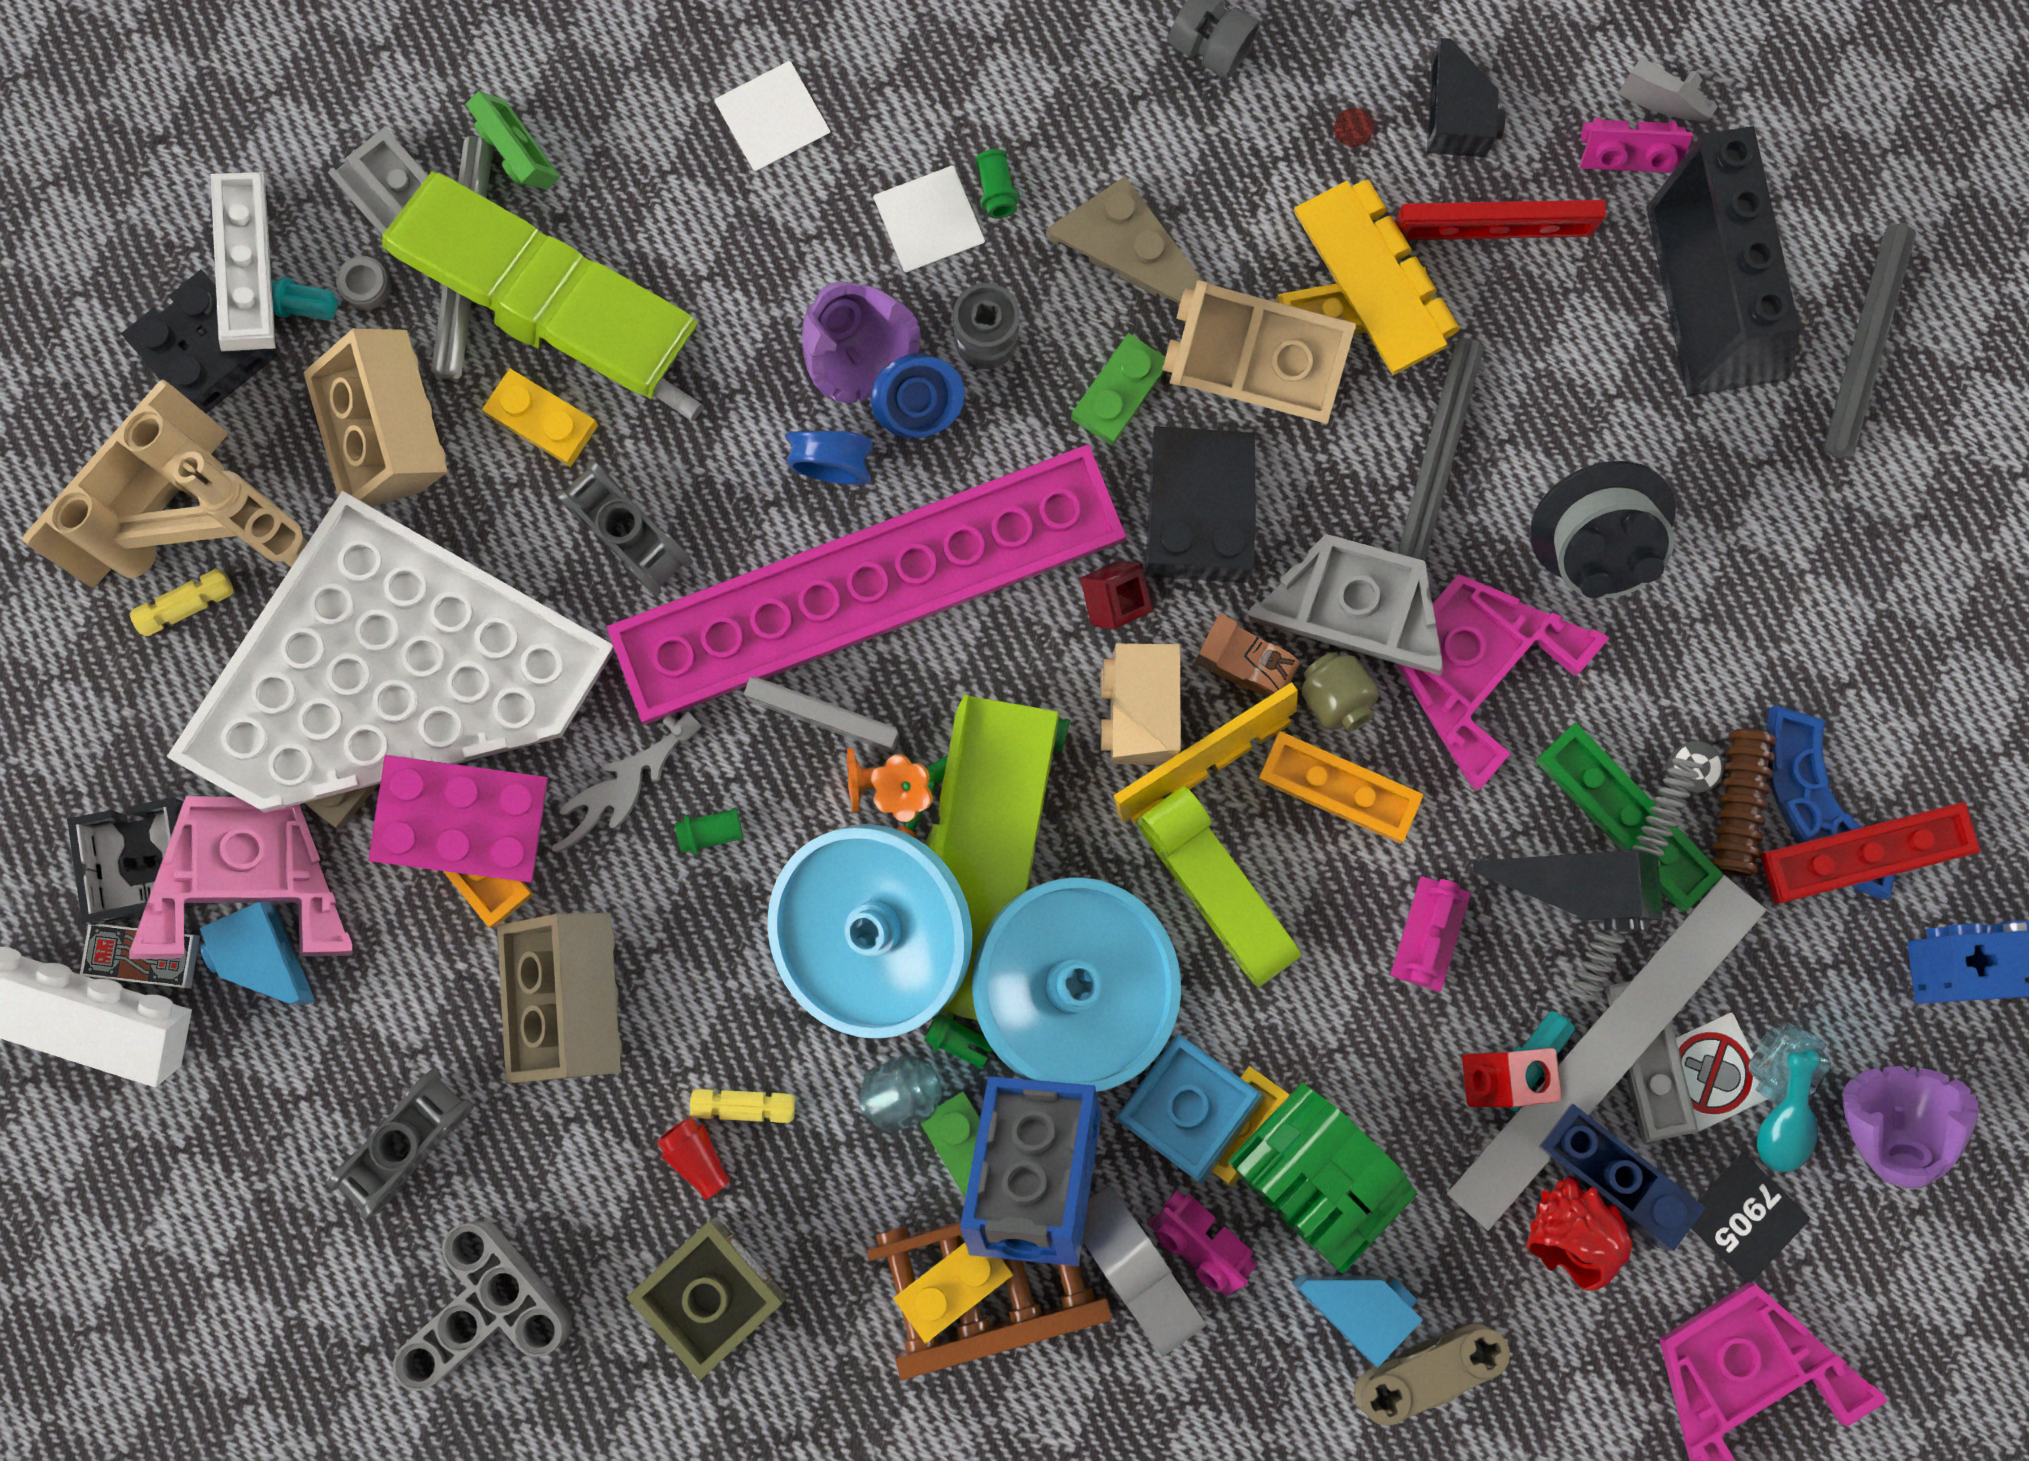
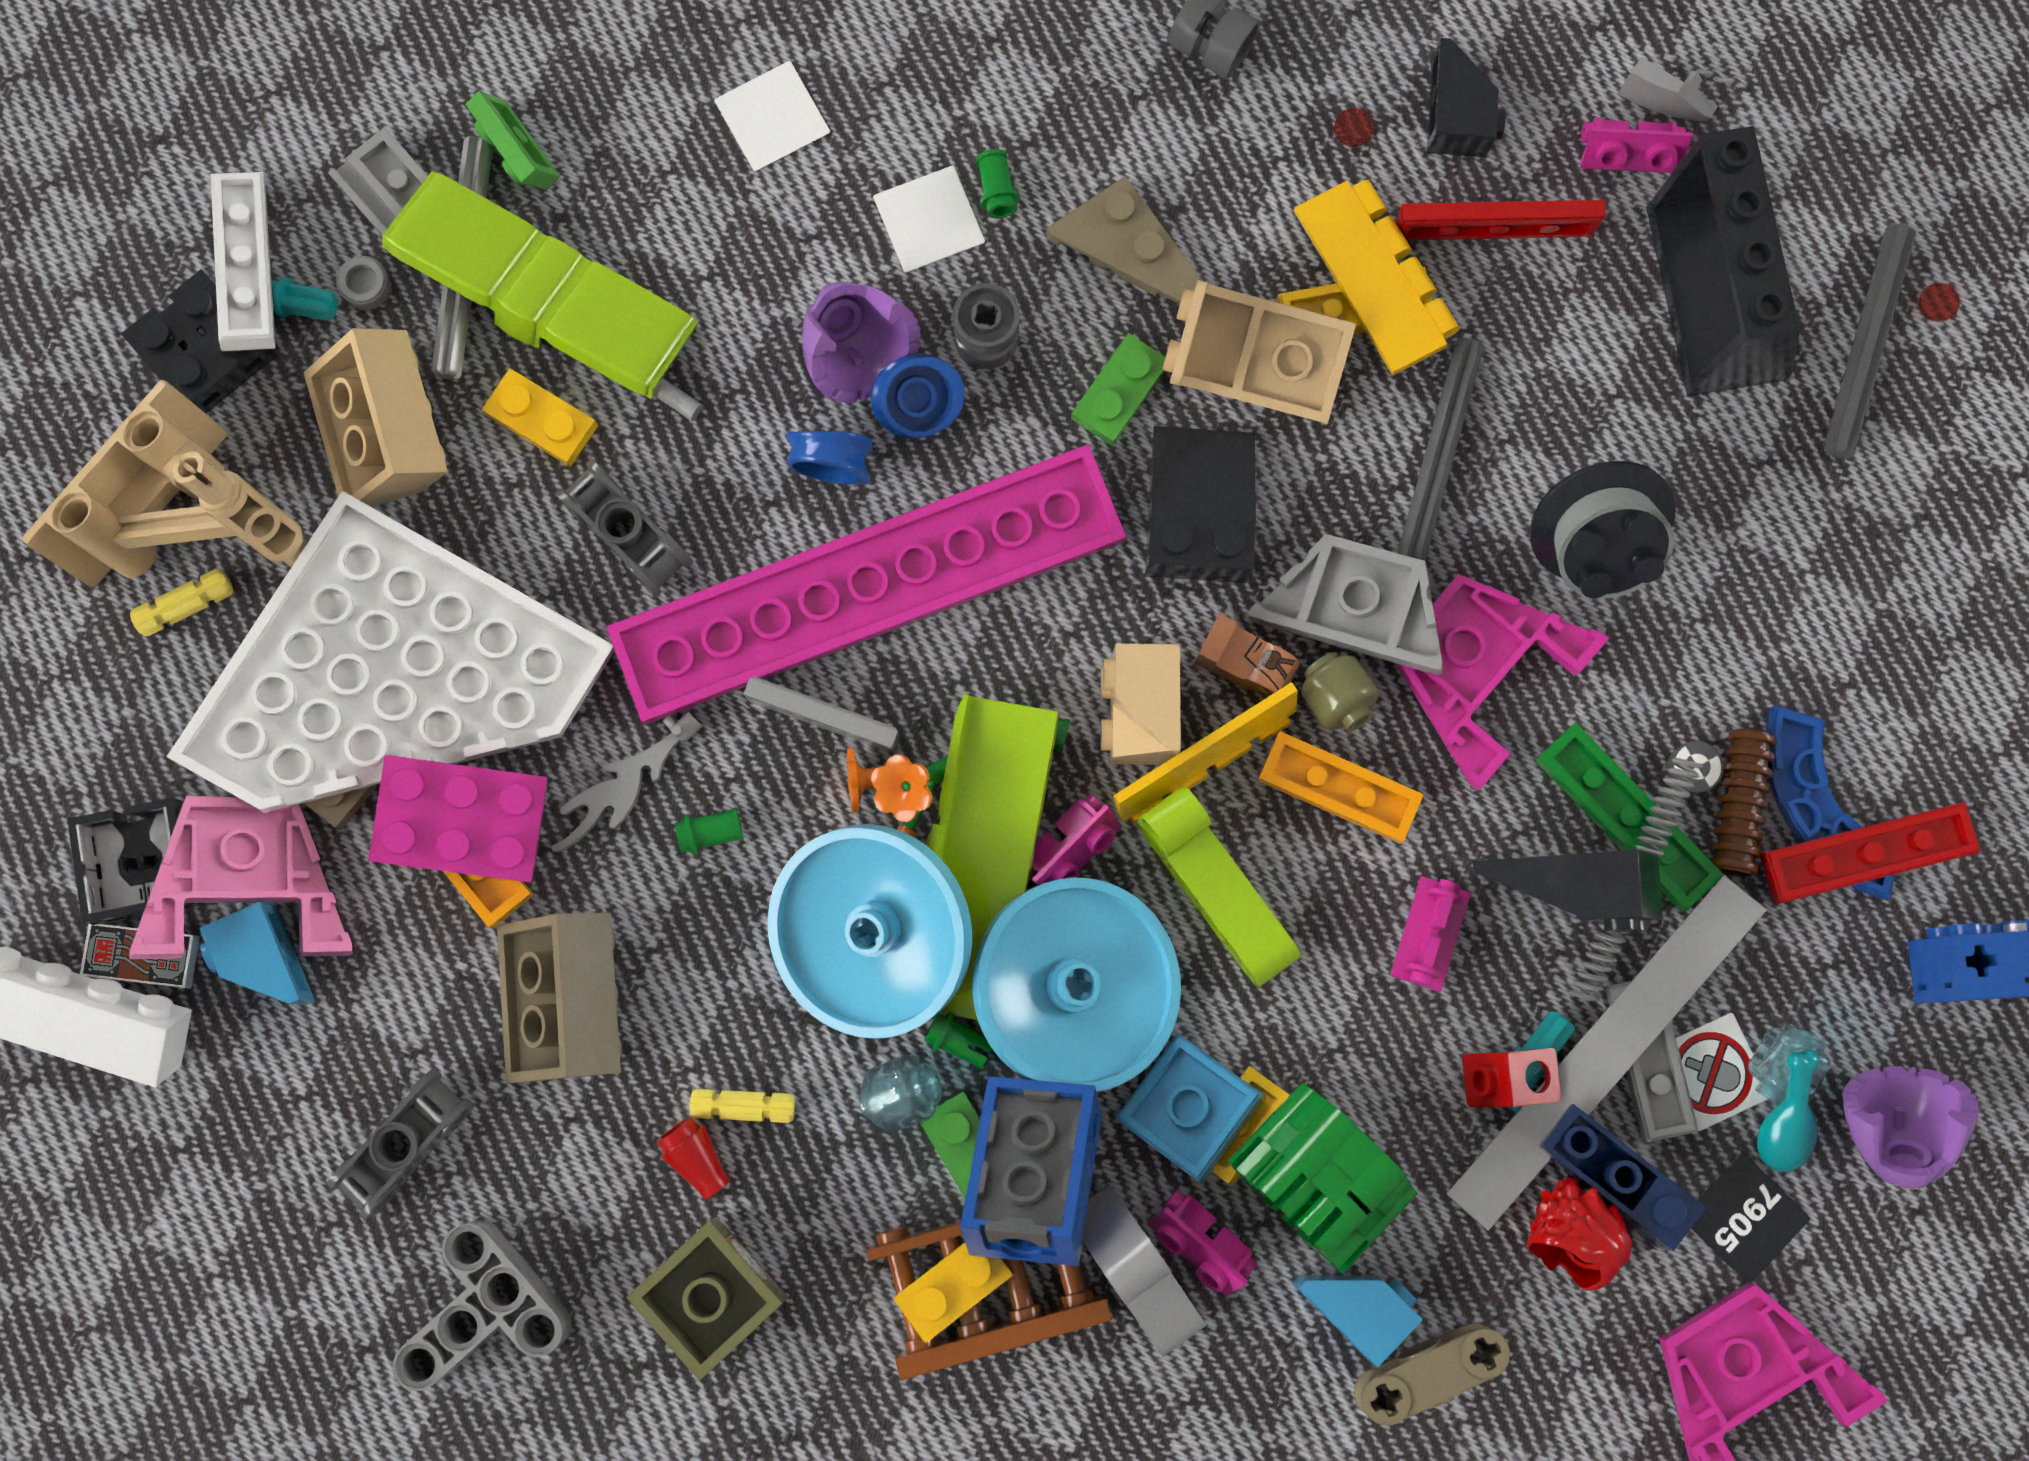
(1088, 832): none -> dark pink hinge
(1116, 594): dark red slope -> none
(1939, 302): none -> clear red piece

